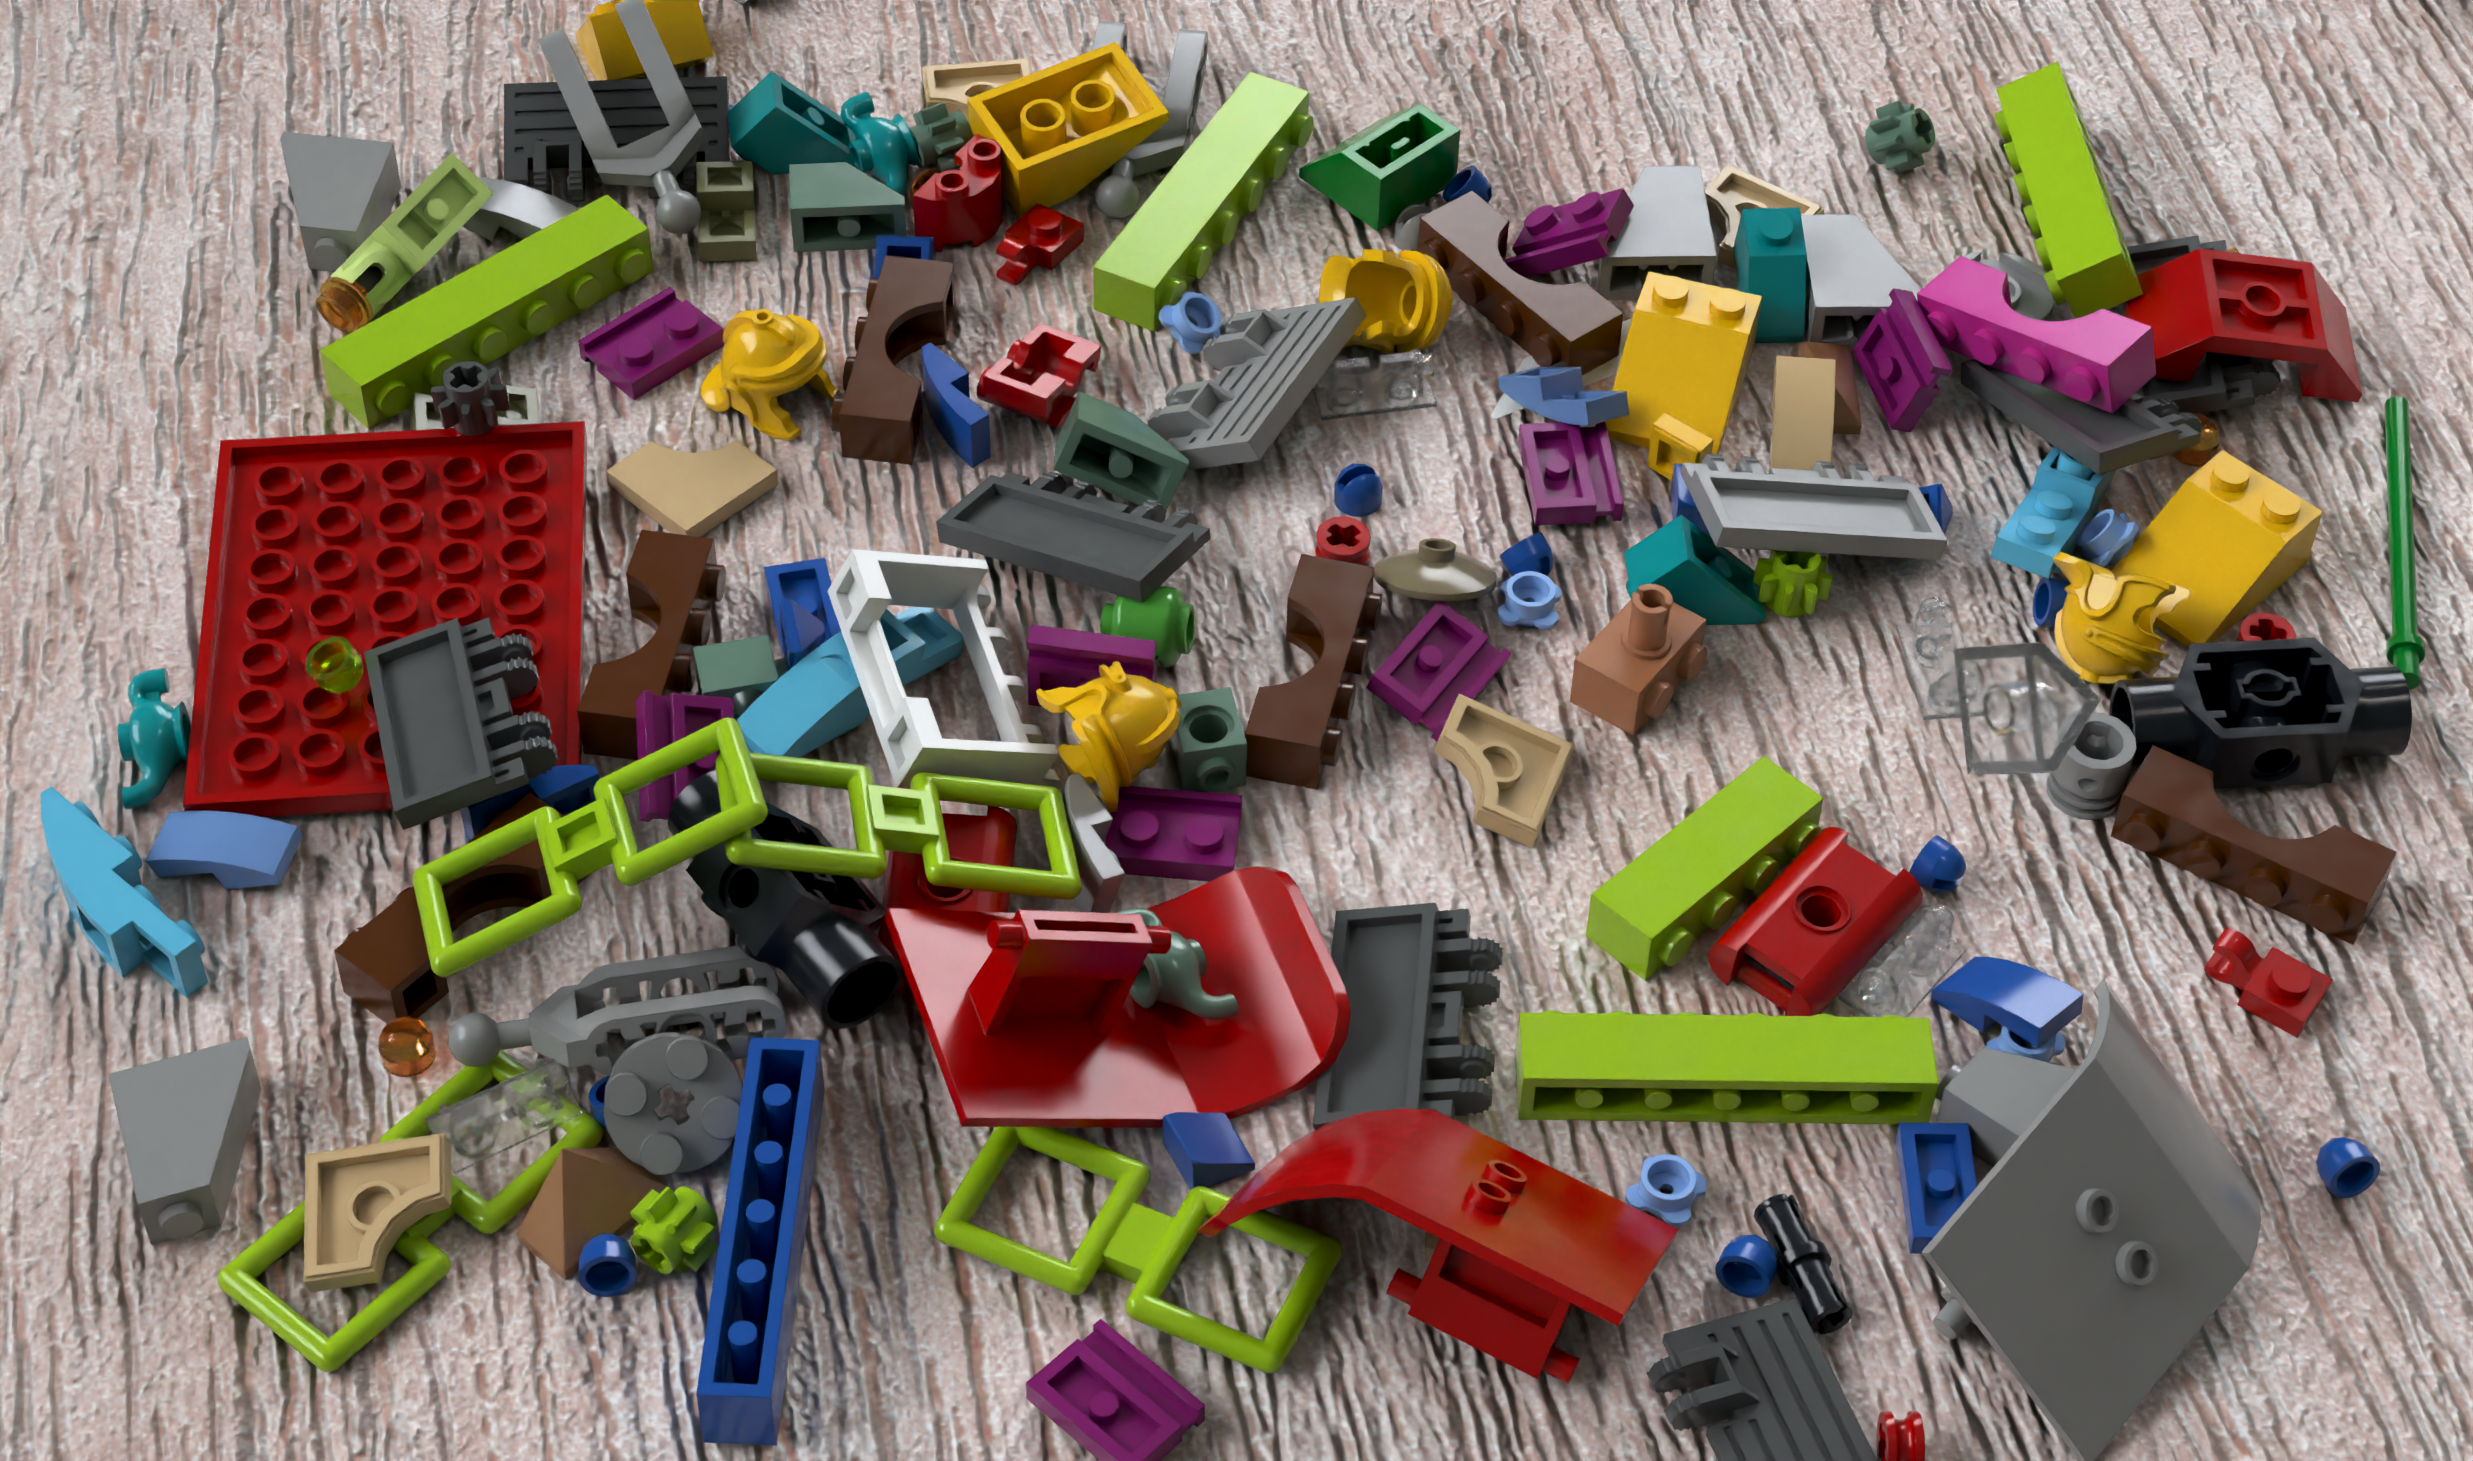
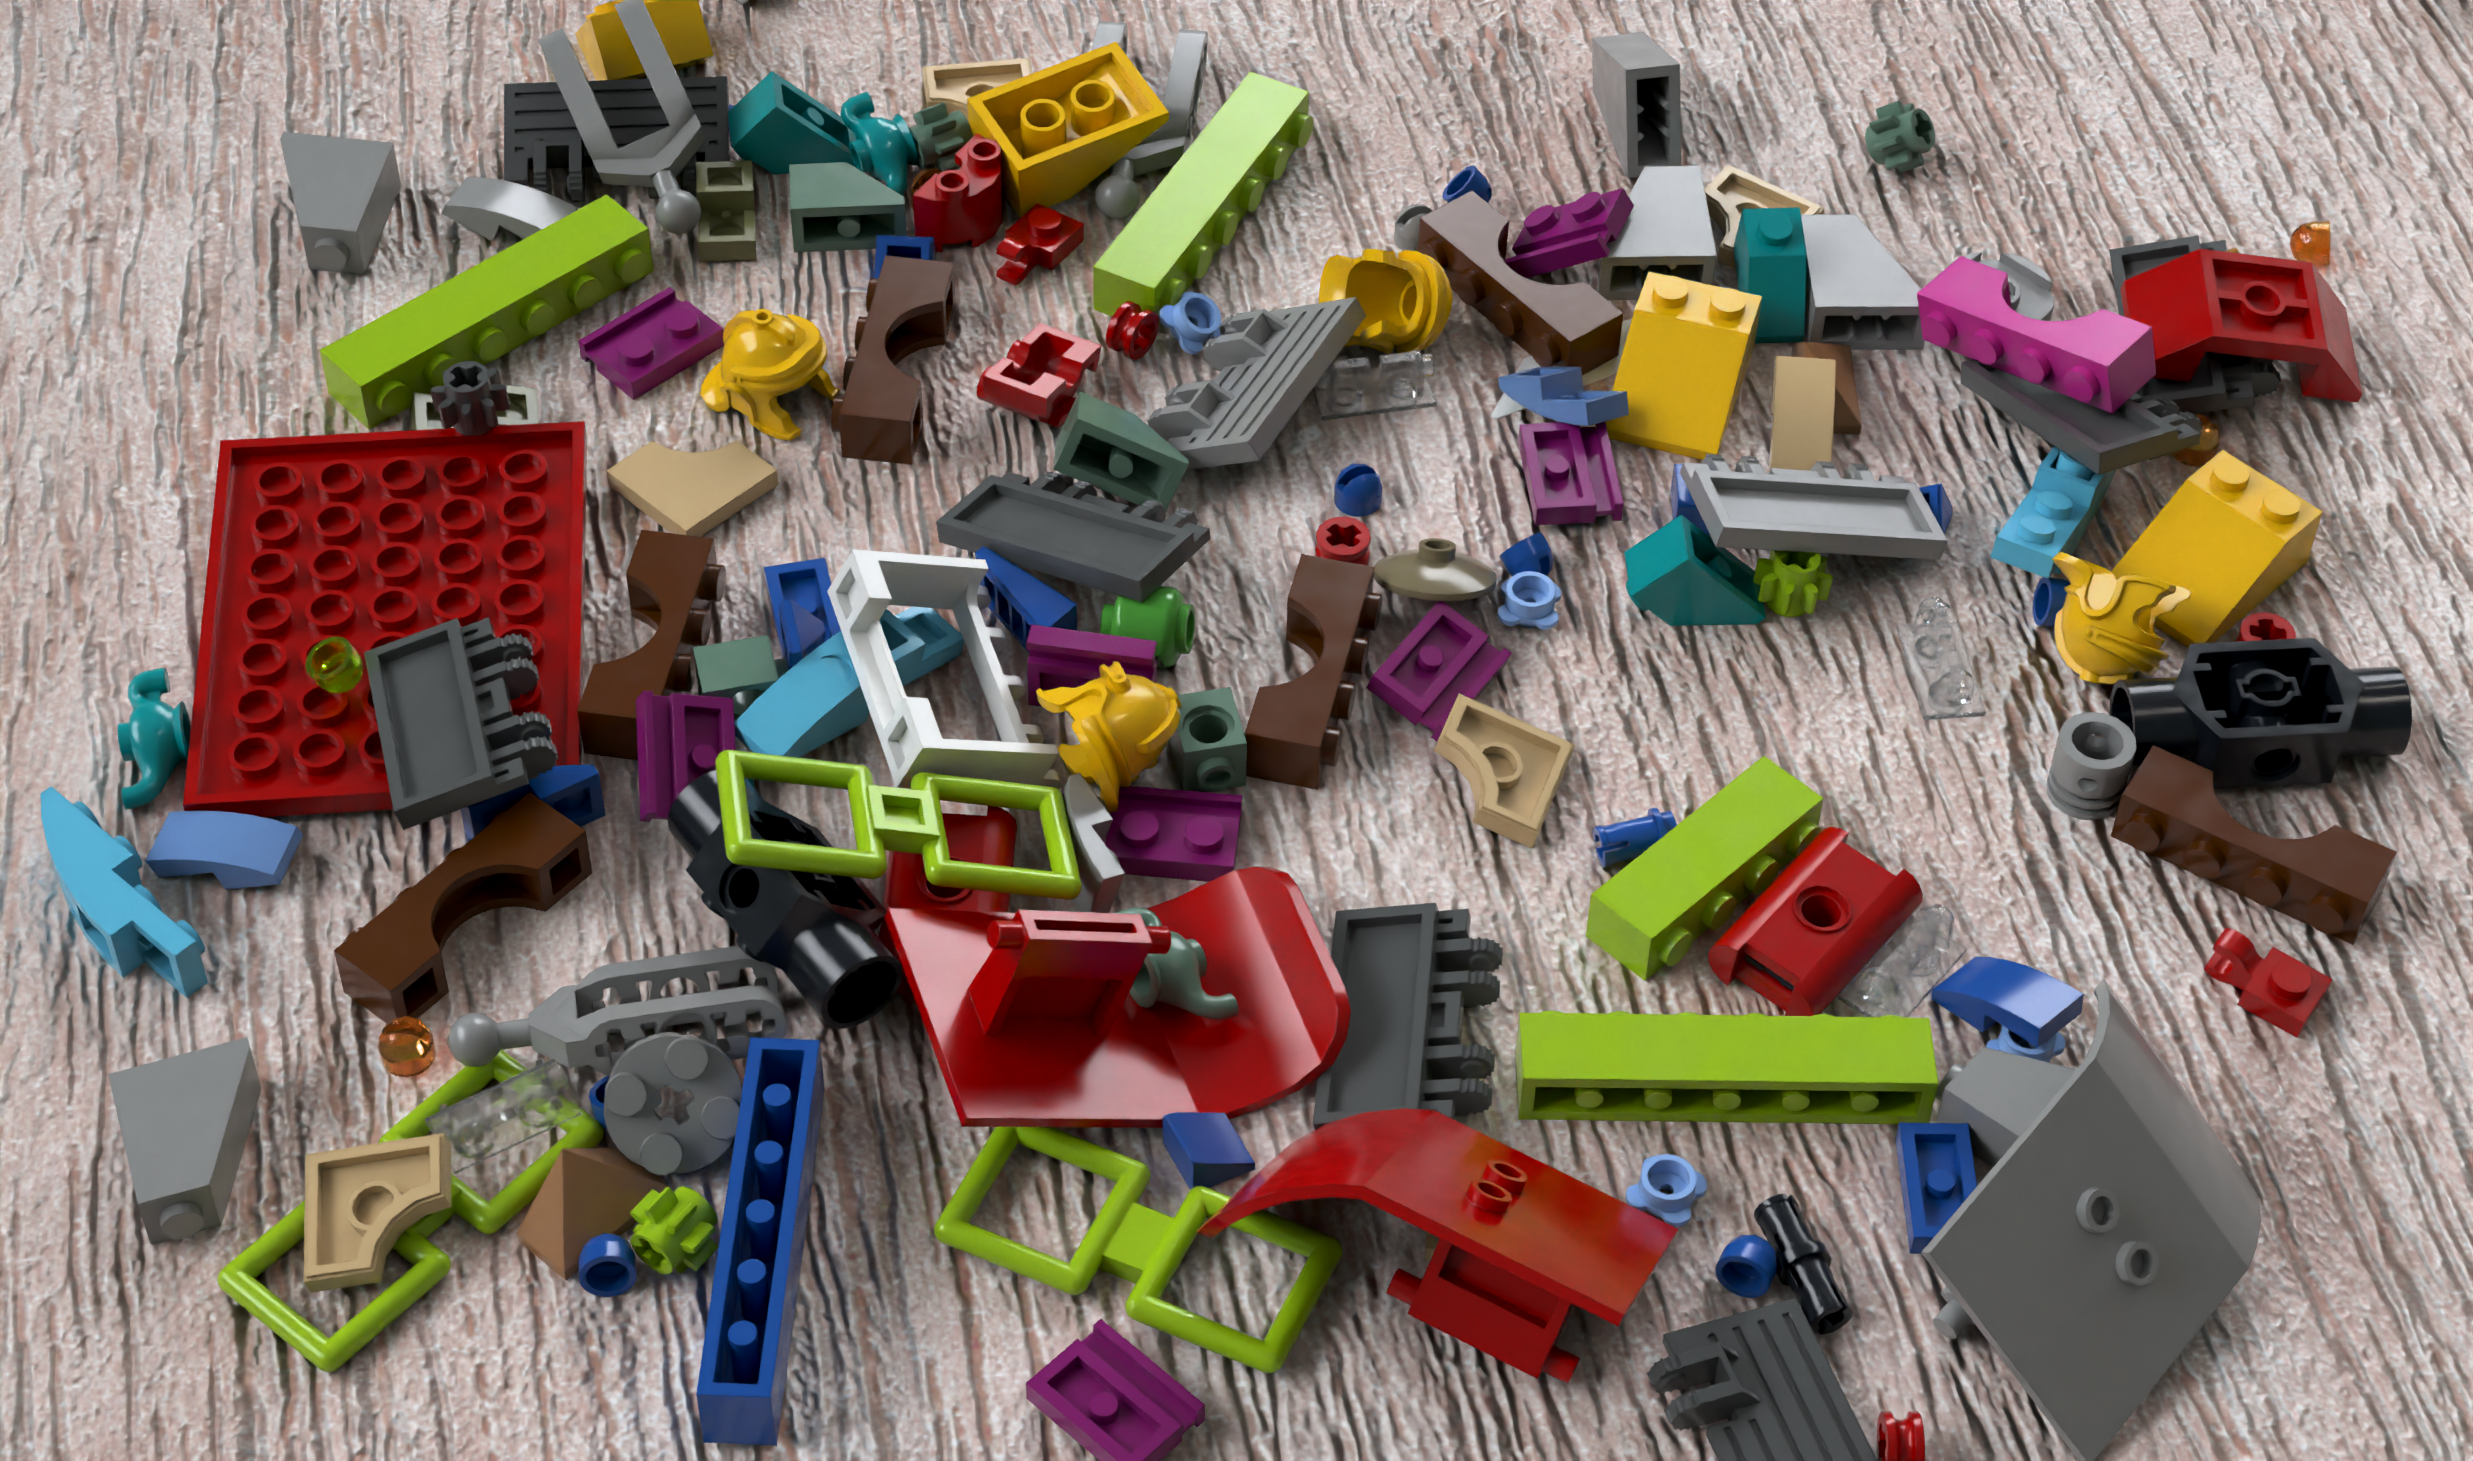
(401, 245): yellowish green plate -> none
(586, 843): lime bar -> none
(951, 409): blue slope -> none
(1023, 599): none -> blue slope
(1132, 330): none -> red bush
(1388, 165): green slope -> none
(1632, 837): none -> blue pin
(1639, 100): none -> light grey slope
(1639, 660): nougat brick -> none
(1675, 443): yellow tile -> none
(1902, 360): magenta plate -> none
(1939, 866): blue hinge -> none
(2019, 708): clear slope -> none
(2064, 194): lime brick -> none
(2107, 537): light blue plate -> none
(2312, 243): none -> clear orange hinge
(2346, 1167): blue hinge -> none
(2405, 647): green bar -> none

